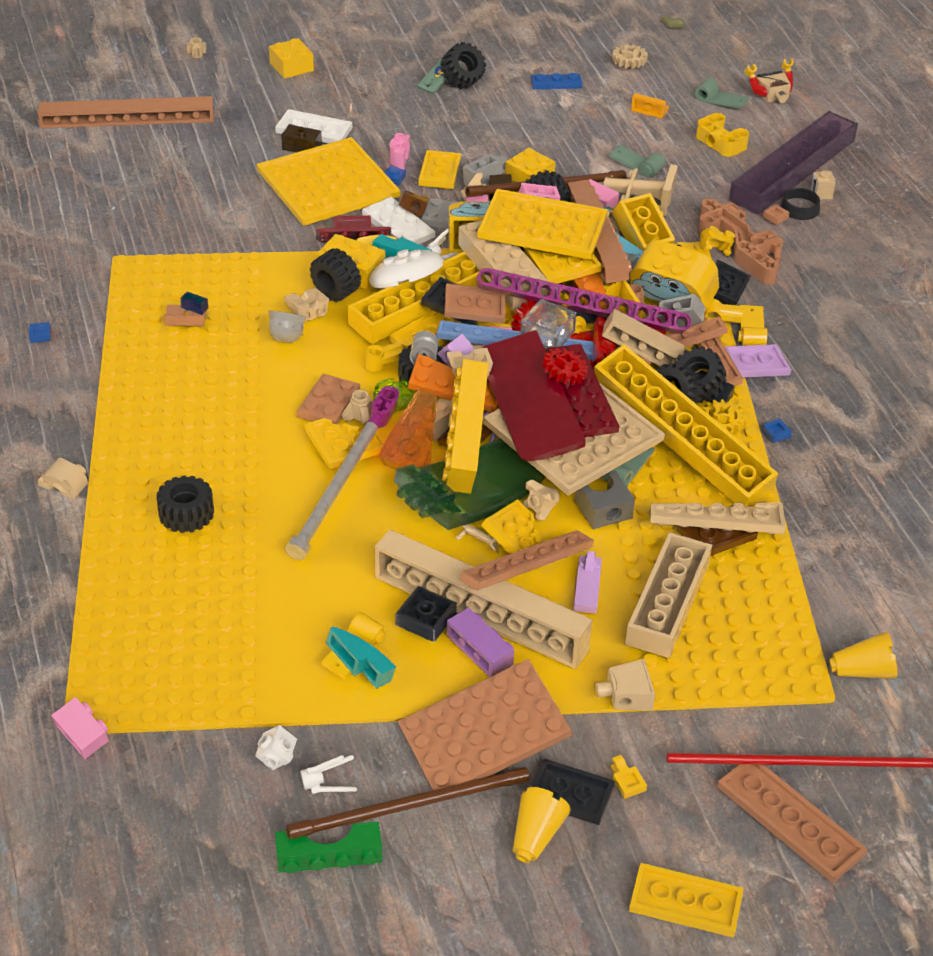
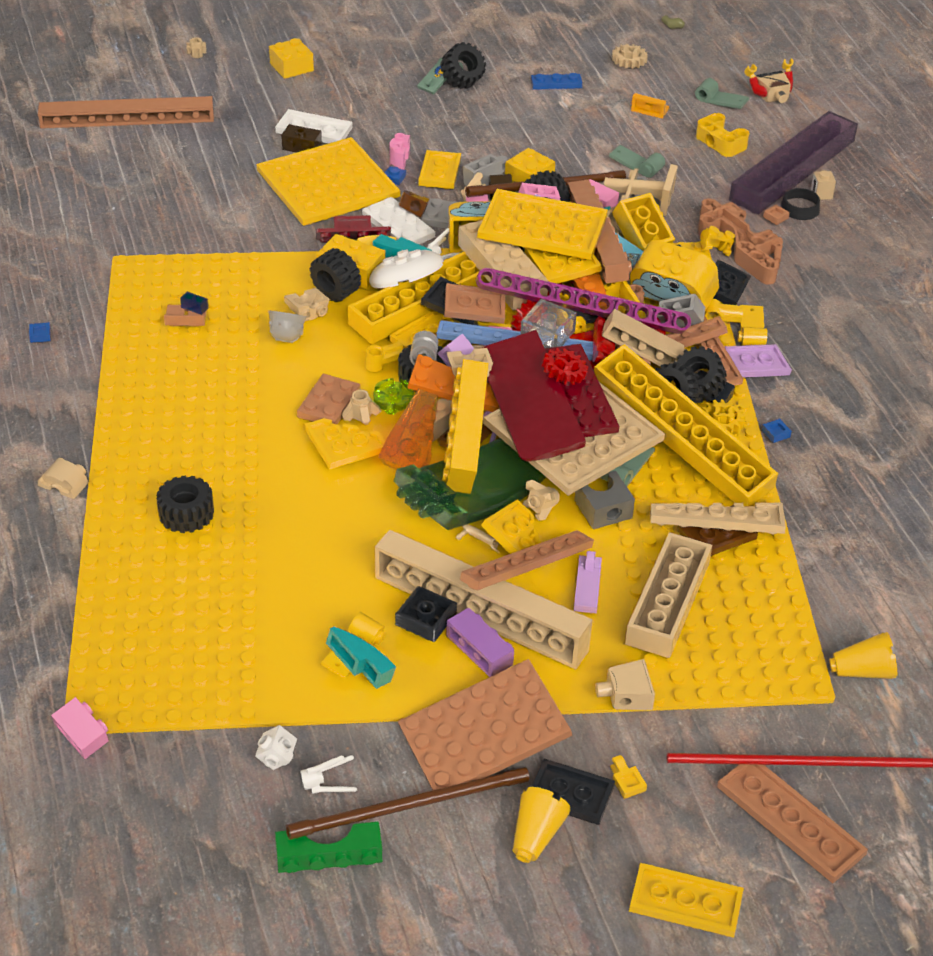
(381, 413): flat silver piece -> none

